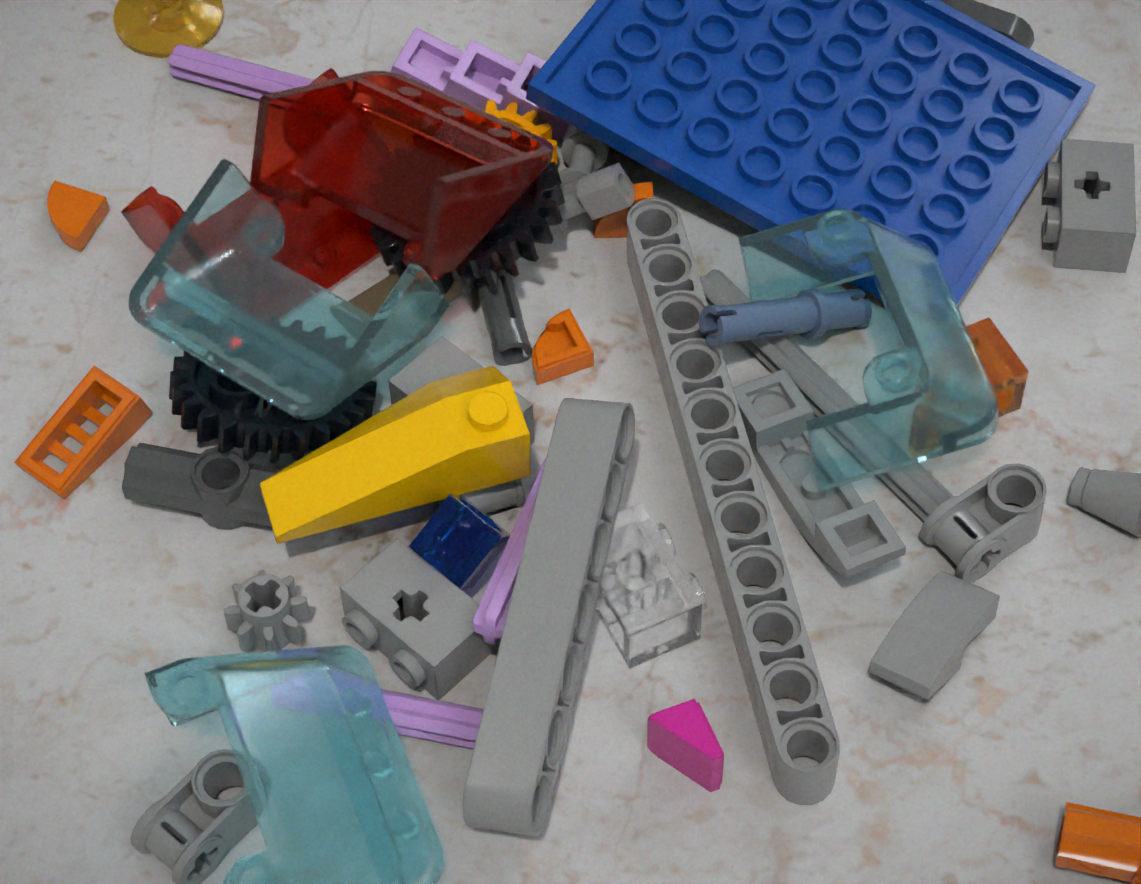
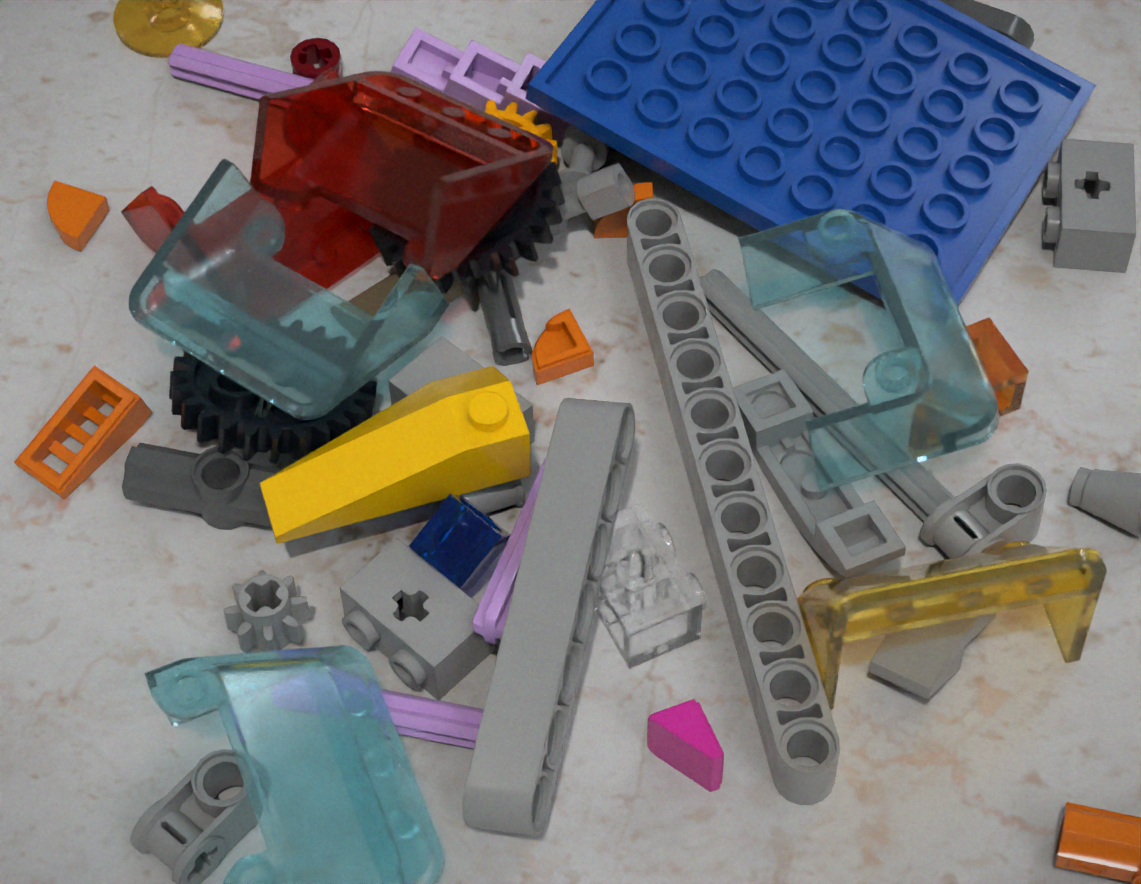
(312, 52): none -> dark red bush
(805, 314): sand blue pin -> none
(951, 590): none -> clear yellow windscreen

